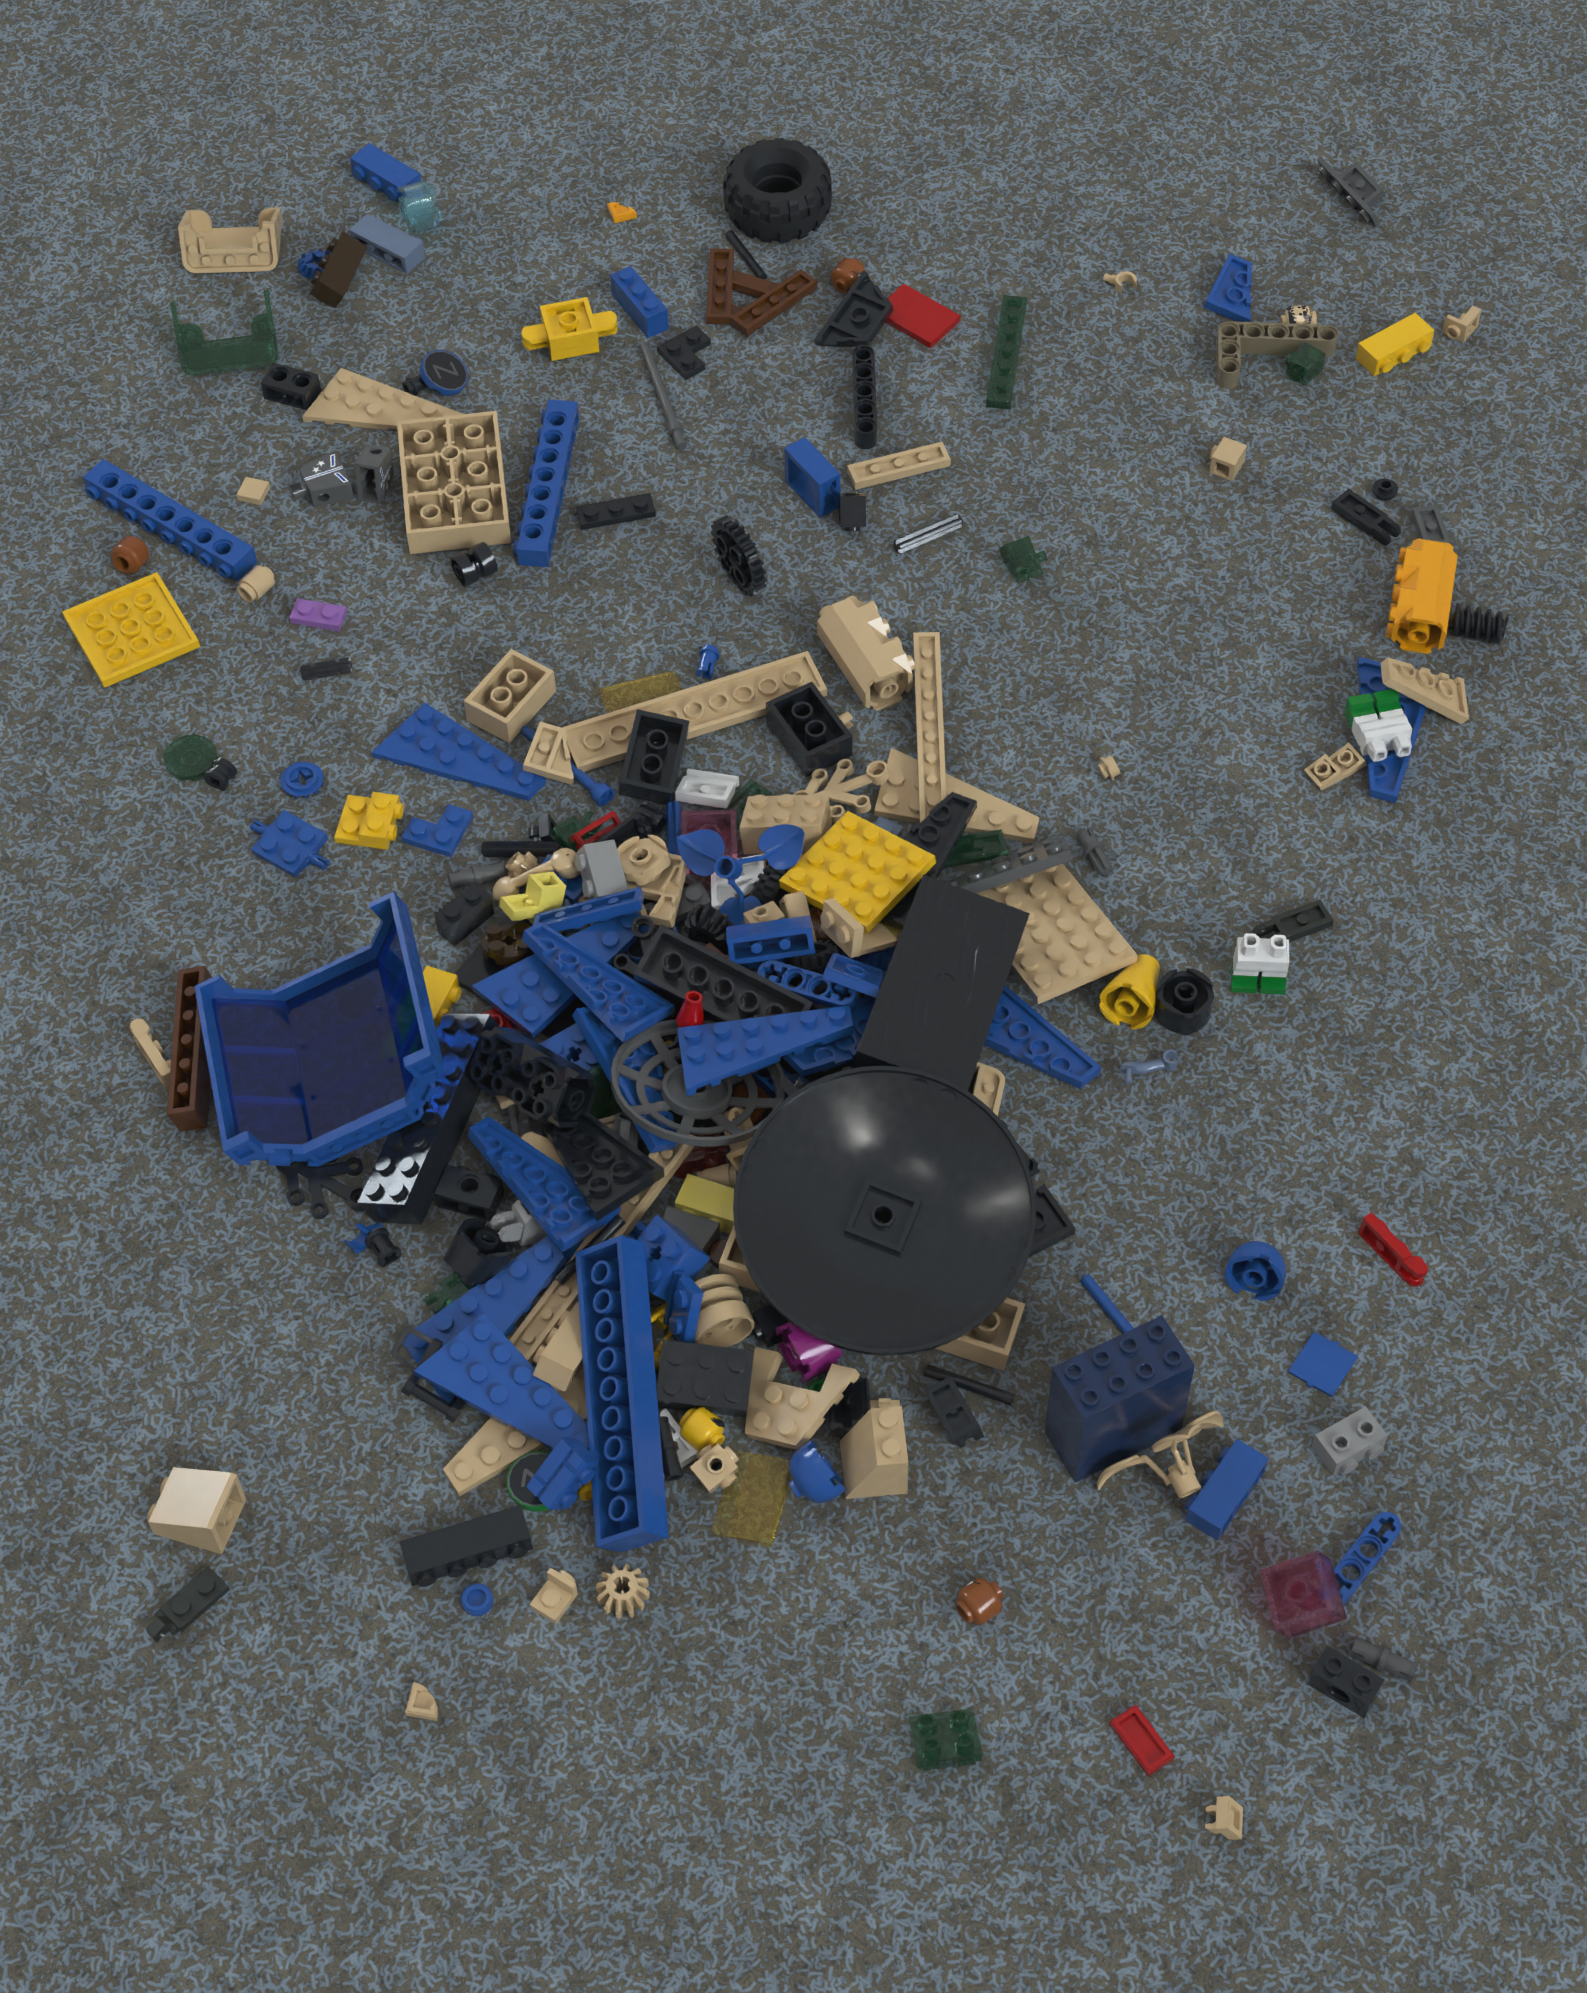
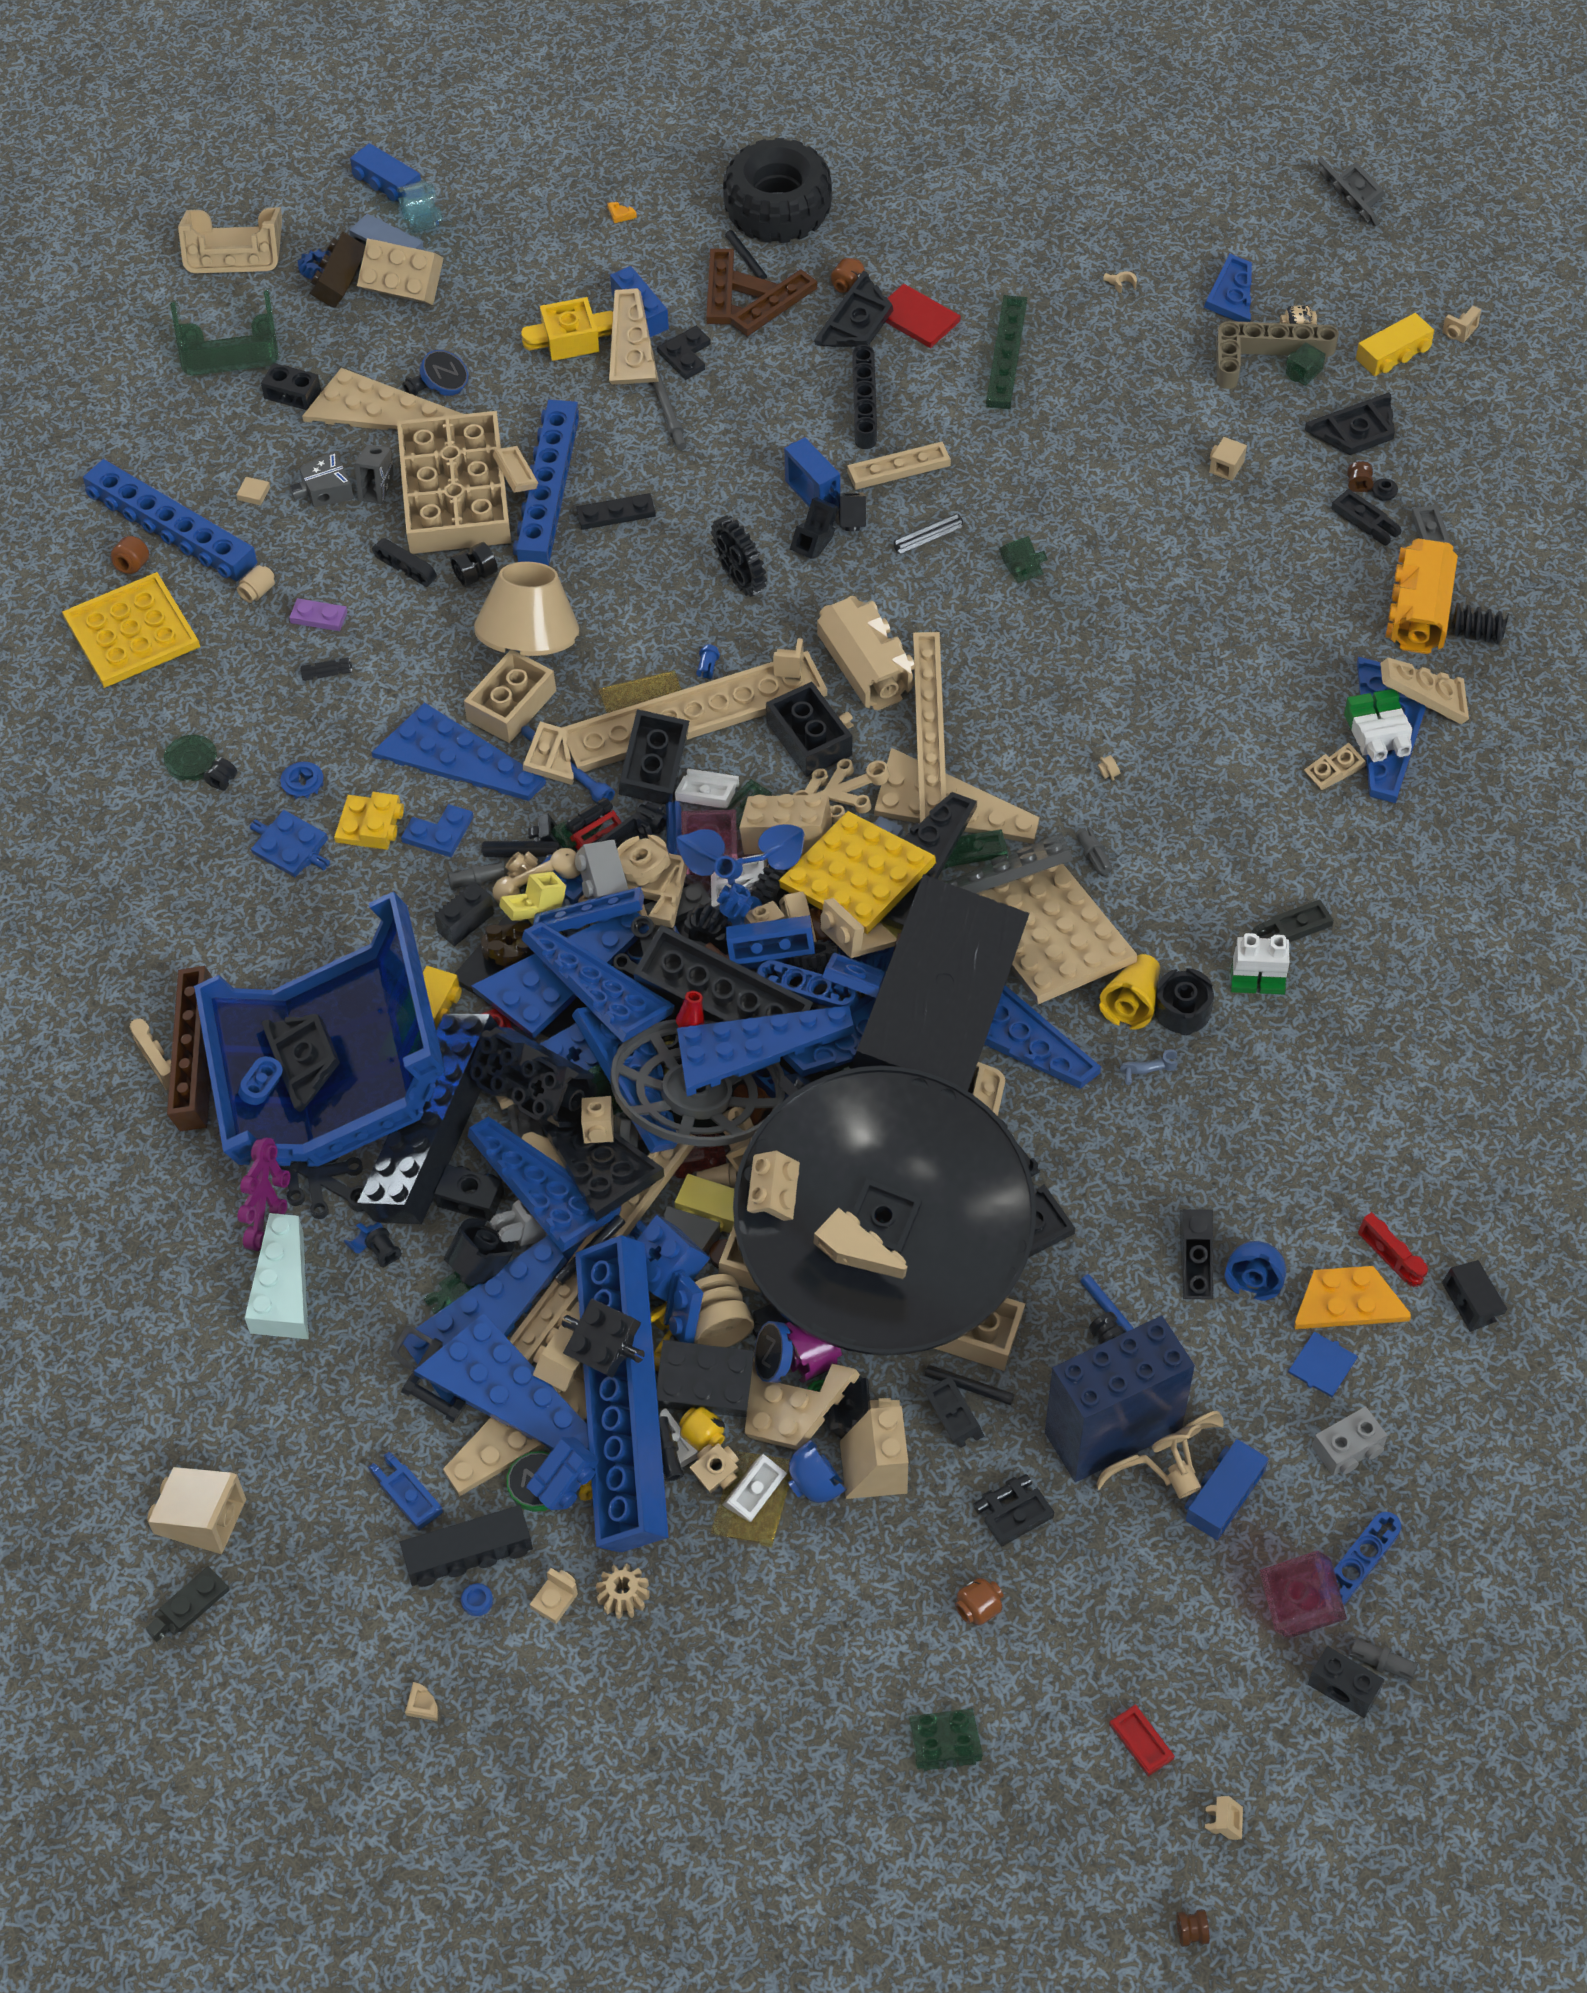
(256, 1084): none -> blue plate
(260, 1190): none -> magenta plant
(279, 1285): none -> light aqua wedge
(304, 1053): none -> black wing
(400, 271): none -> tan brick
(403, 560): none -> black beam
(407, 1492): none -> blue hinge
(515, 469): none -> tan tile
(527, 612): none -> tan cone
(589, 815): none -> black axle
(597, 1119): none -> tan brick
(602, 1338): none -> black plate
(631, 345): none -> tan wing
(734, 901): none -> blue gear
(754, 1488): none -> white slope
(773, 1185): none -> tan bracket
(773, 1352): none -> tile
(789, 662): none -> tan panel
(817, 531): none -> black brick
(853, 1246): none -> tan slope
(1017, 1517): none -> black plate
(1106, 1327): none -> black wheel
(1193, 1928): none -> reddish brown wheel
(1196, 1253): none -> black slope
(1348, 1299): none -> light orange wing
(1356, 426): none -> black wing
(1360, 476): none -> reddish brown wheel
(1473, 1295): none -> black hinge

